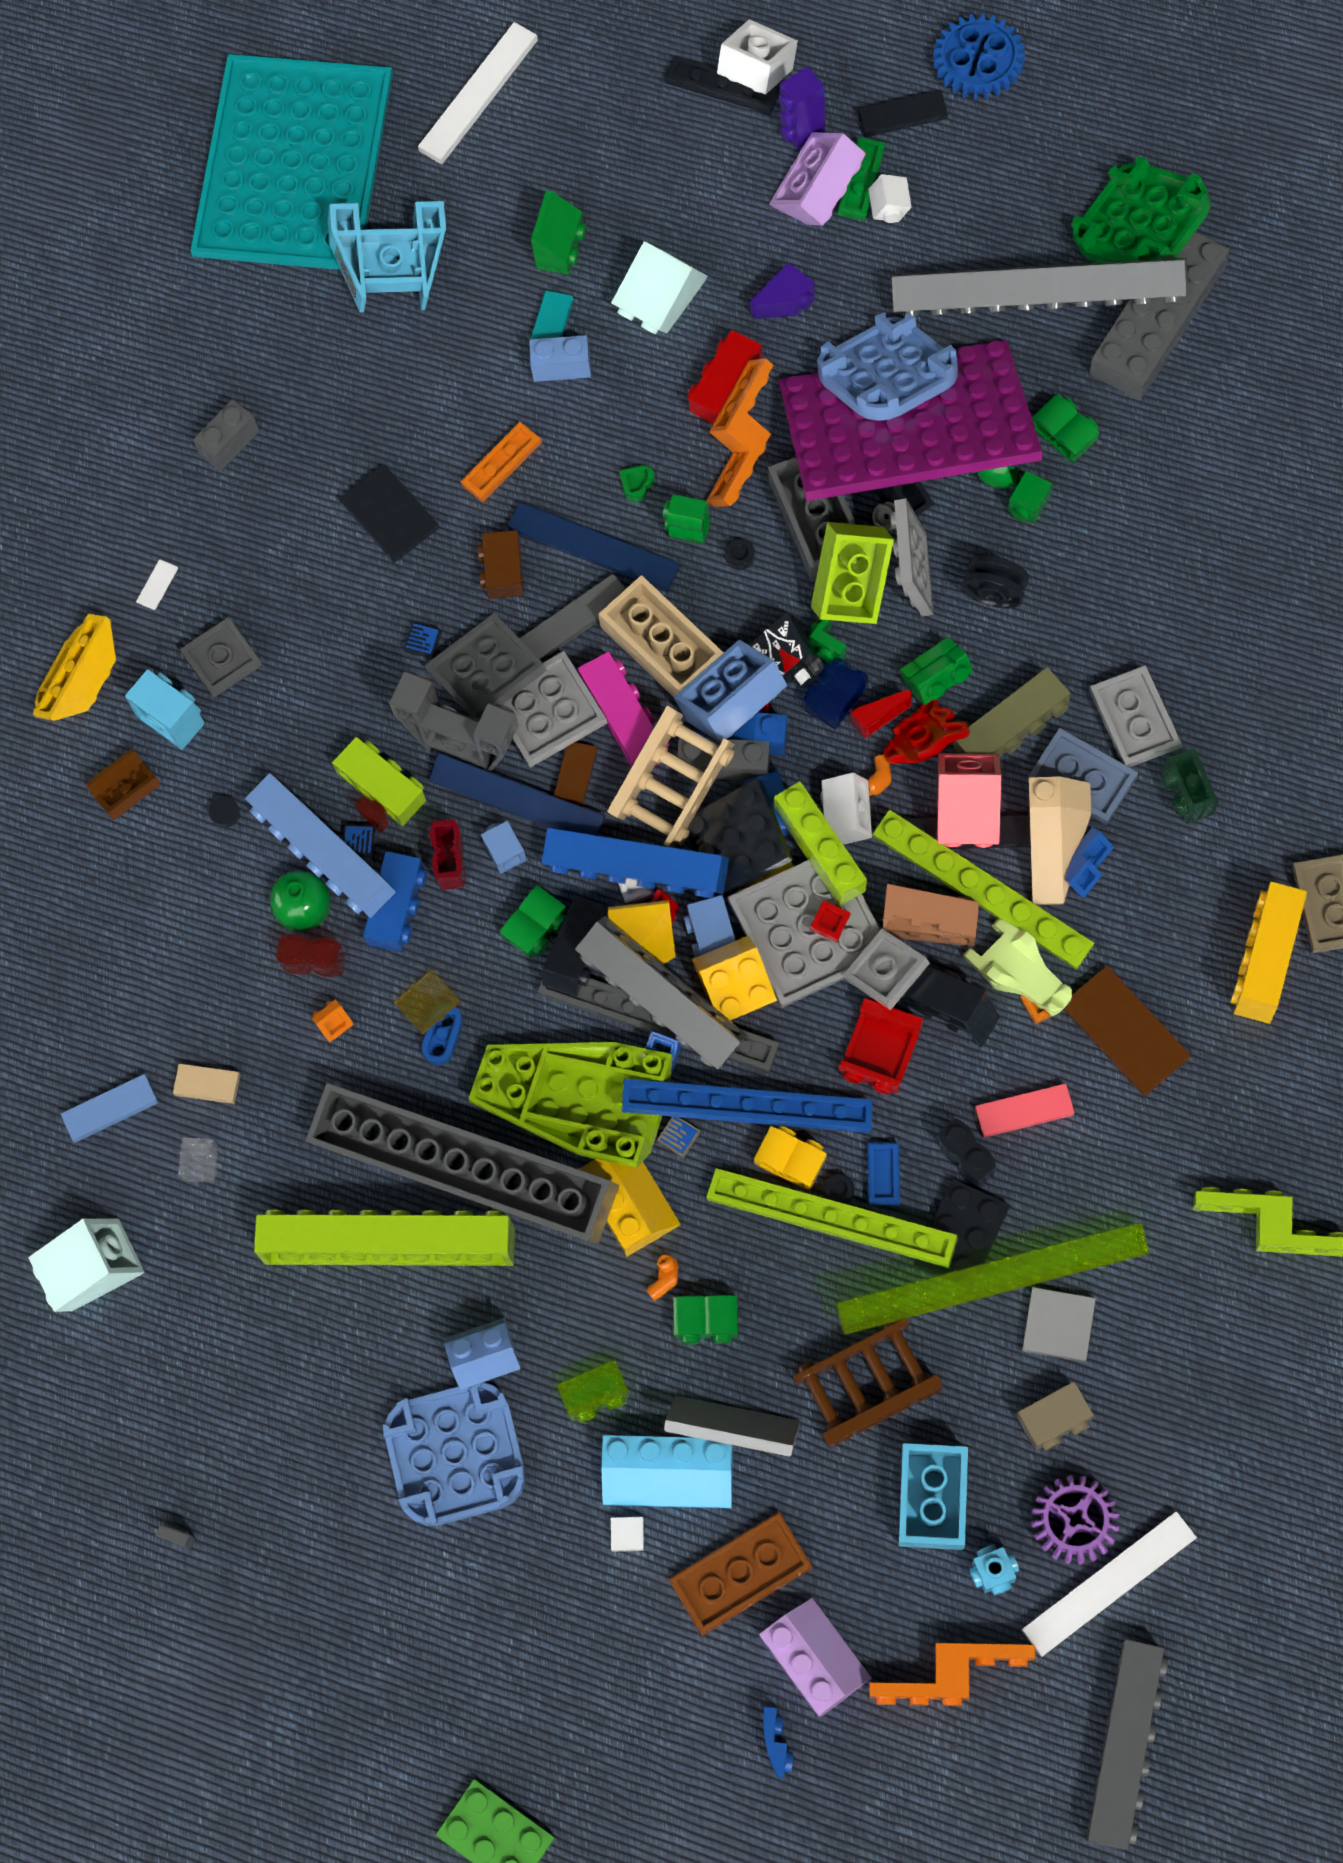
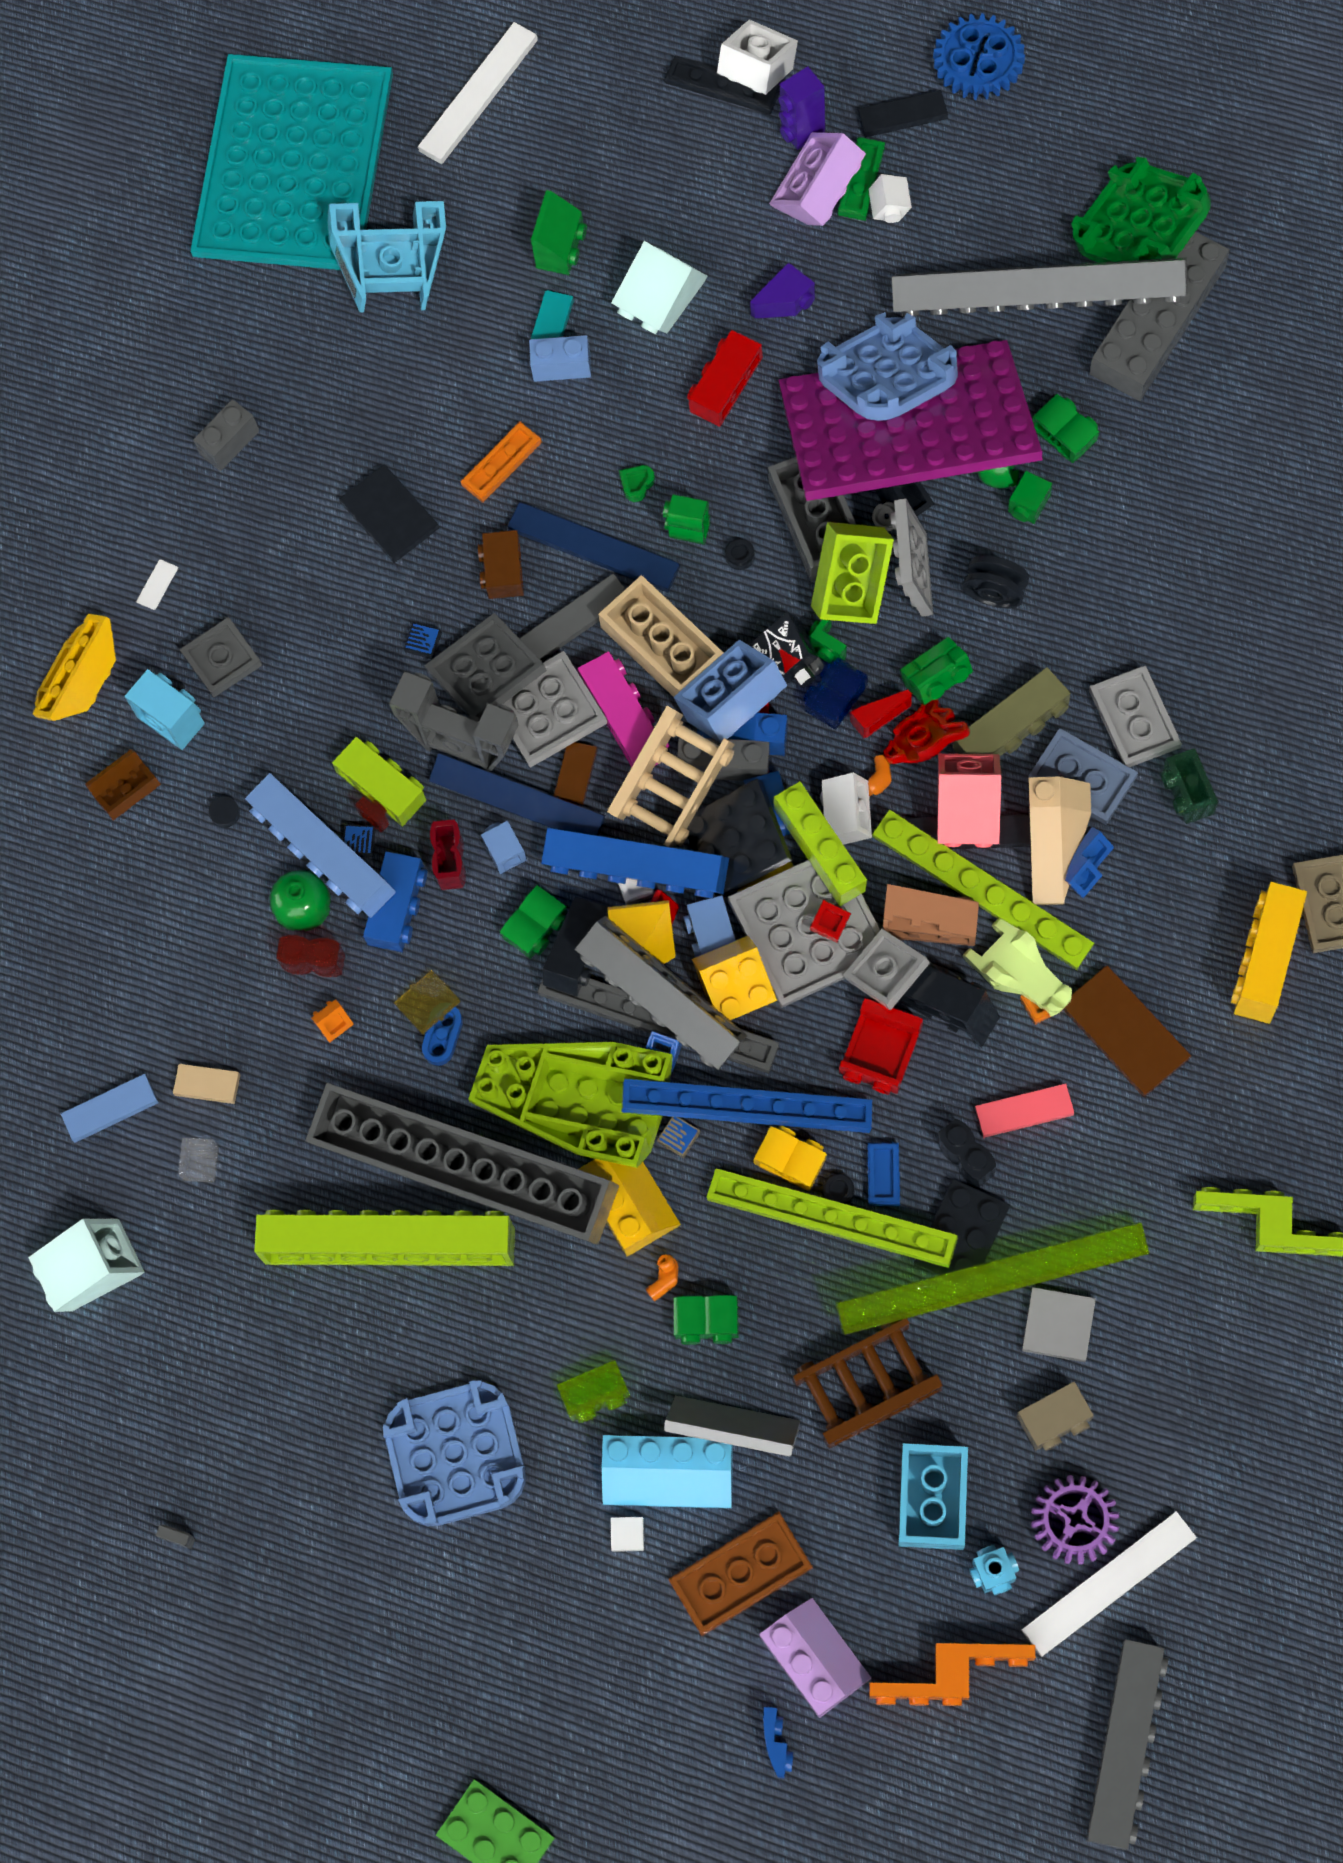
(481, 1353): medium blue slope -> none
(740, 433): orange bracket -> none

